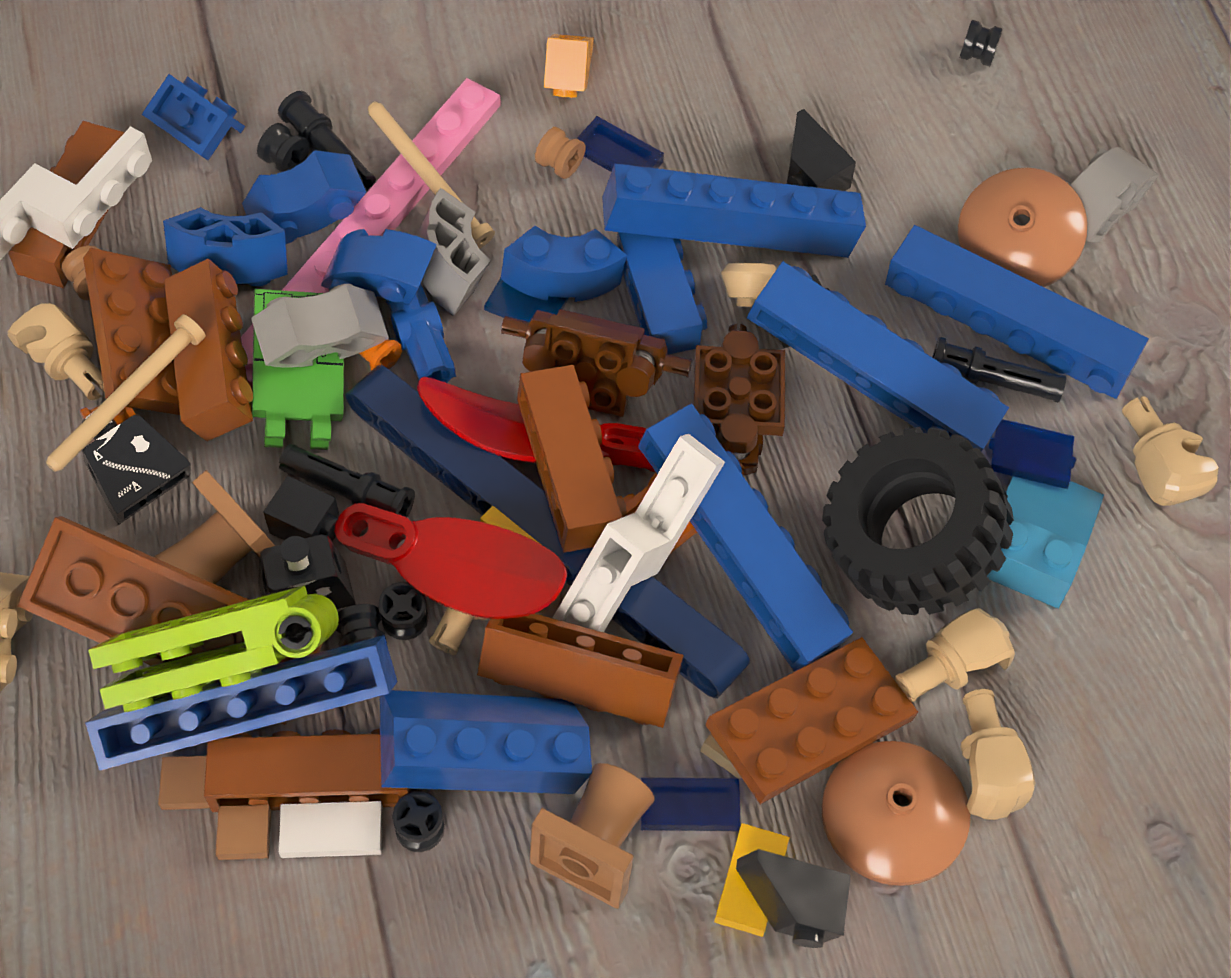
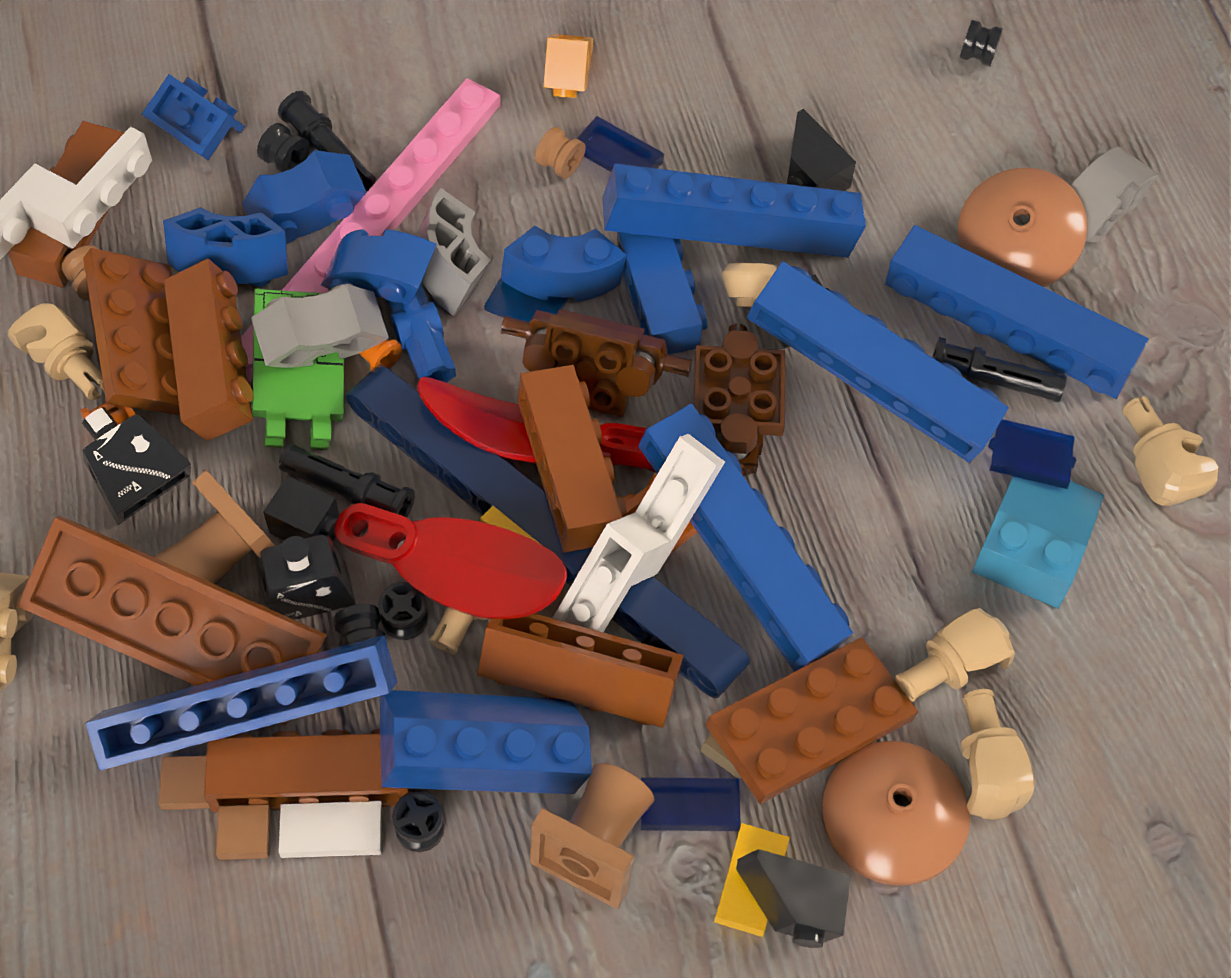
(187, 332): tan bar -> none
(272, 629): lime hinge -> none
(480, 232): tan bar -> none
(948, 563): black tyre -> none

